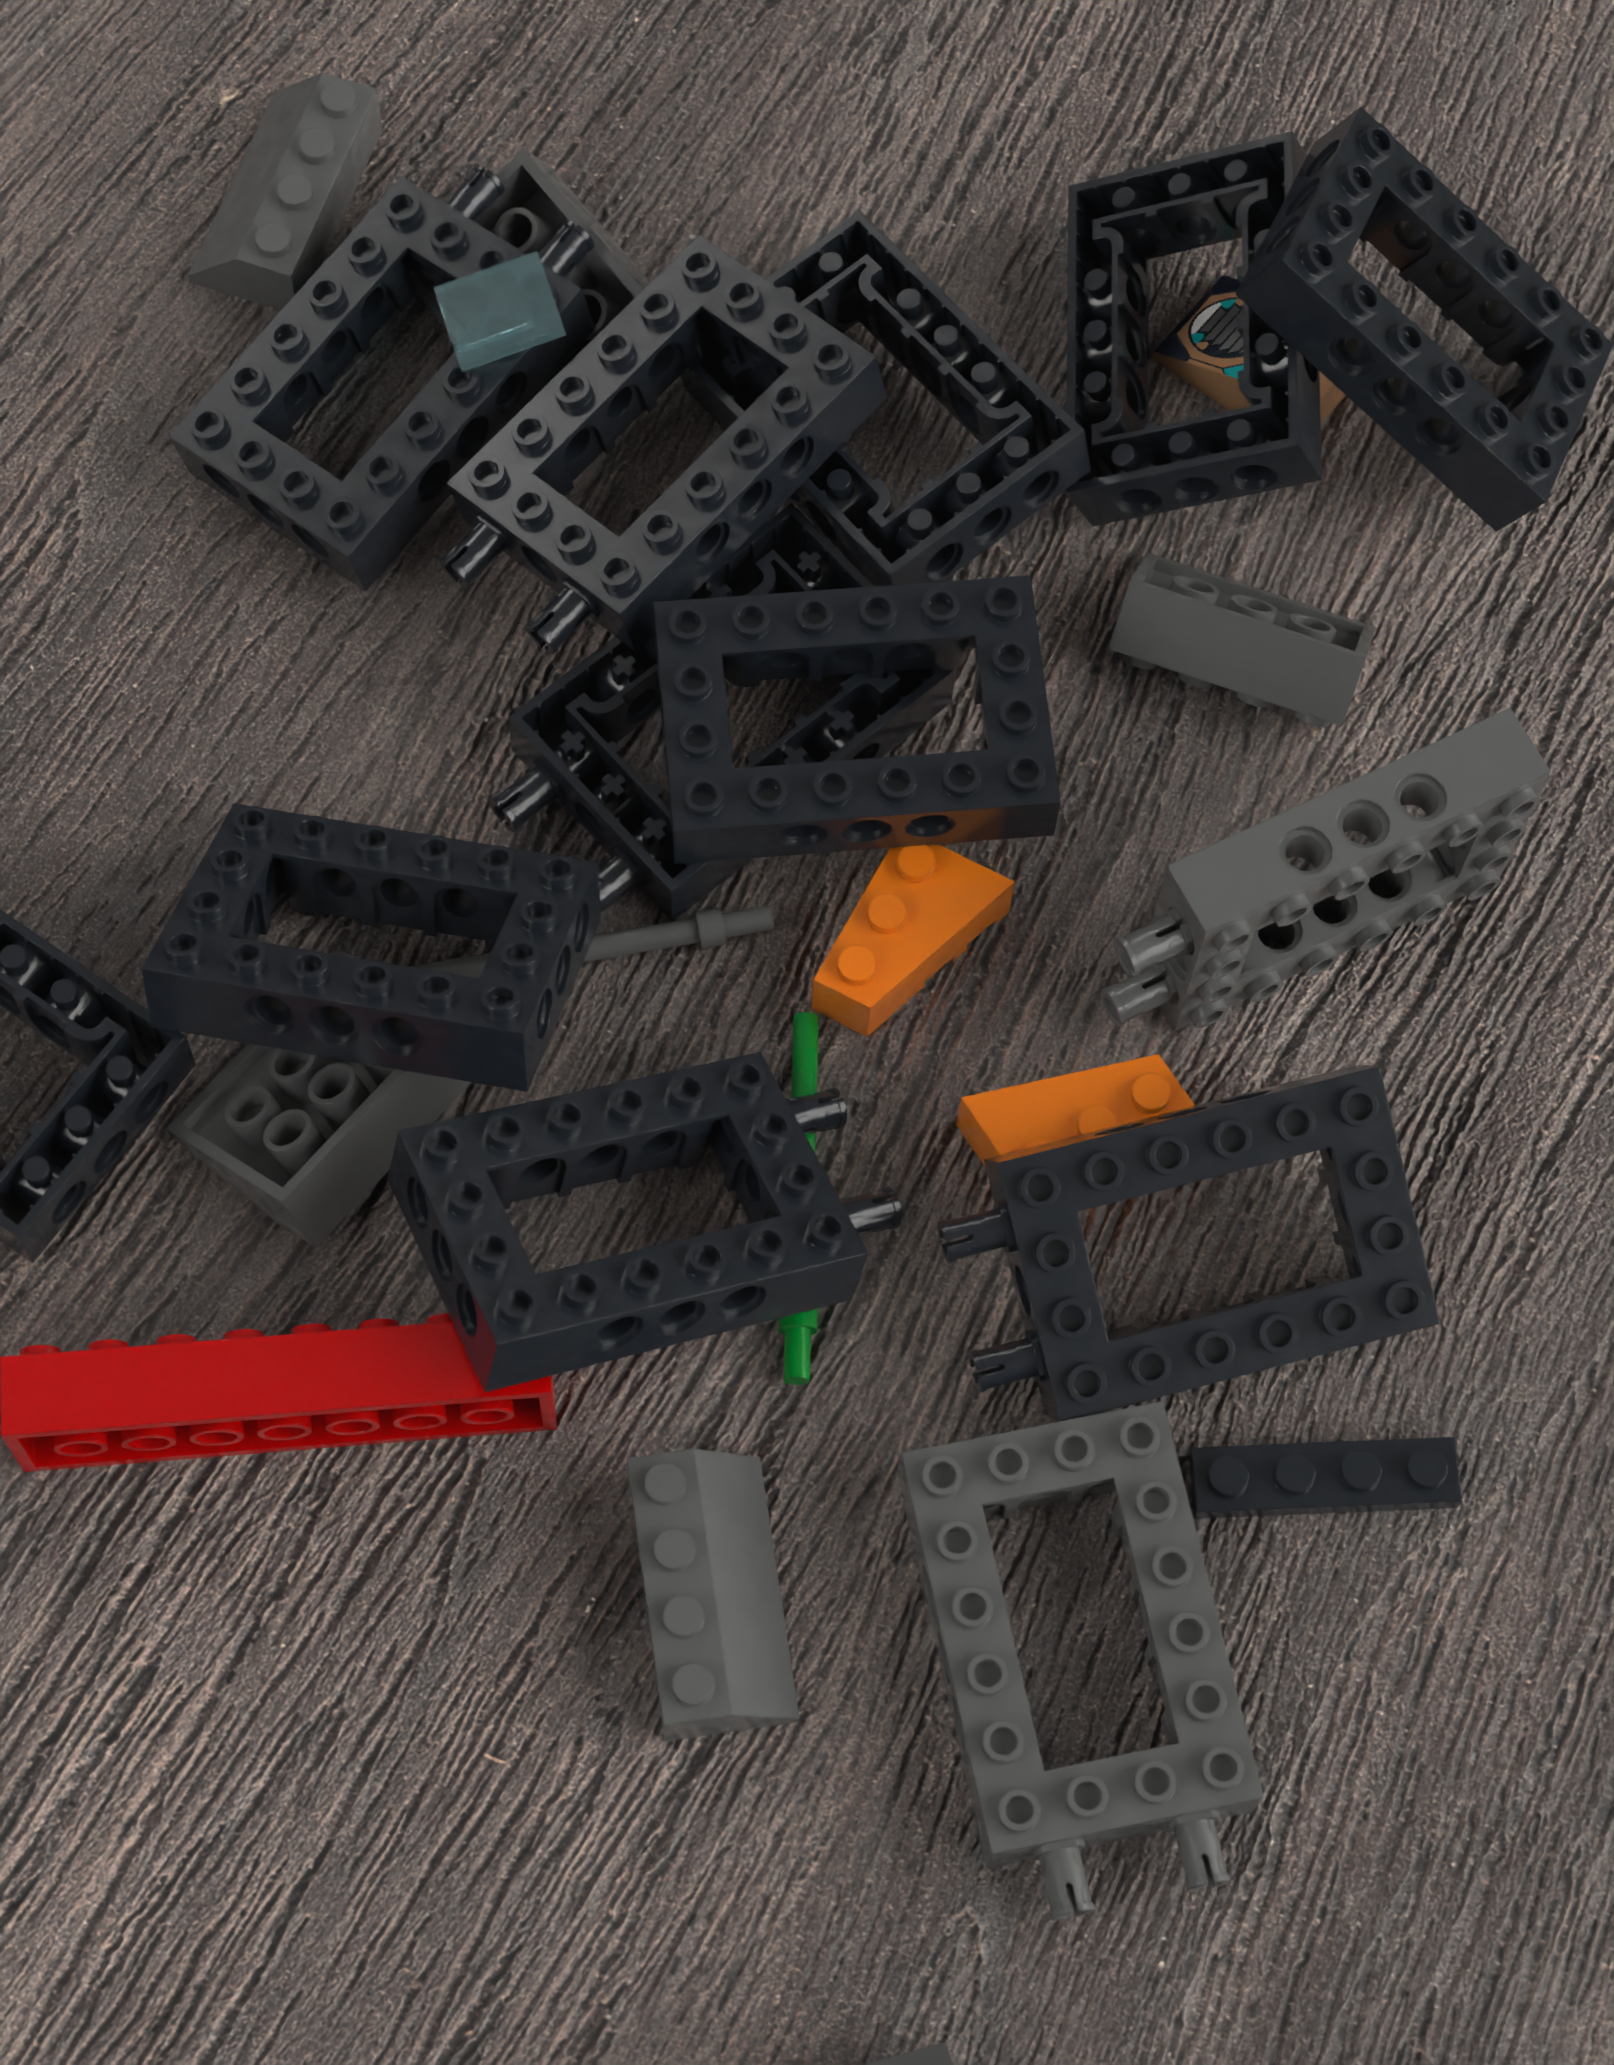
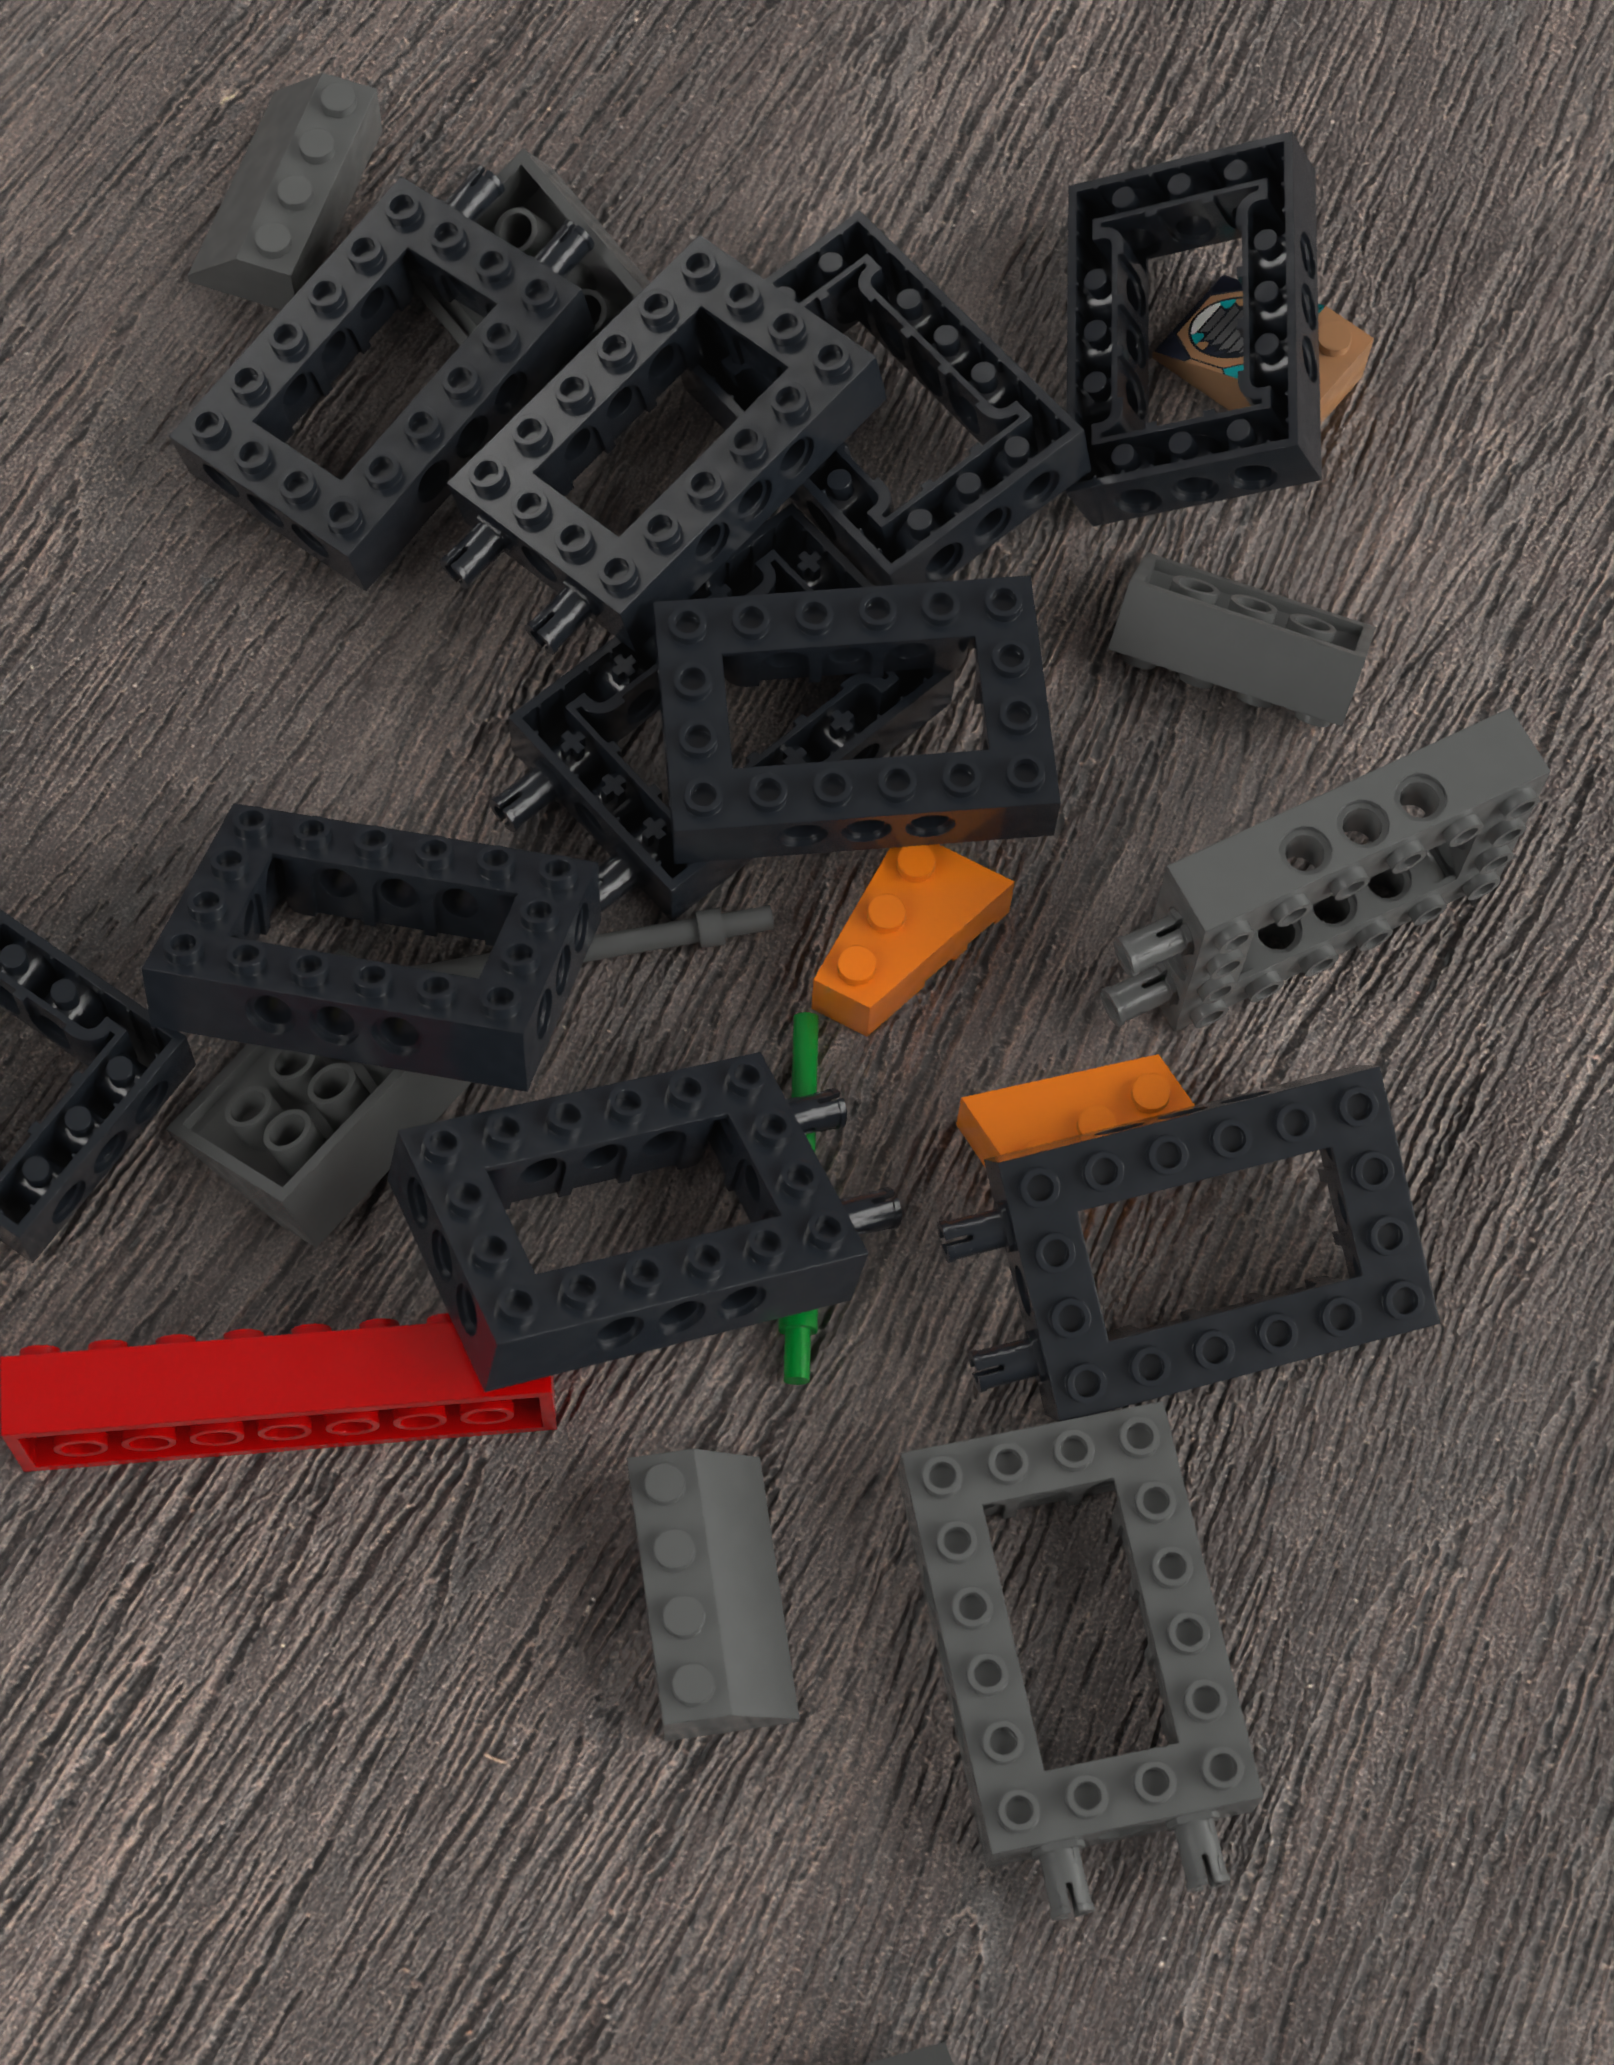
(499, 311): clear light blue piece -> none
(1324, 1477): black plate -> none
(1372, 189): black brick -> none

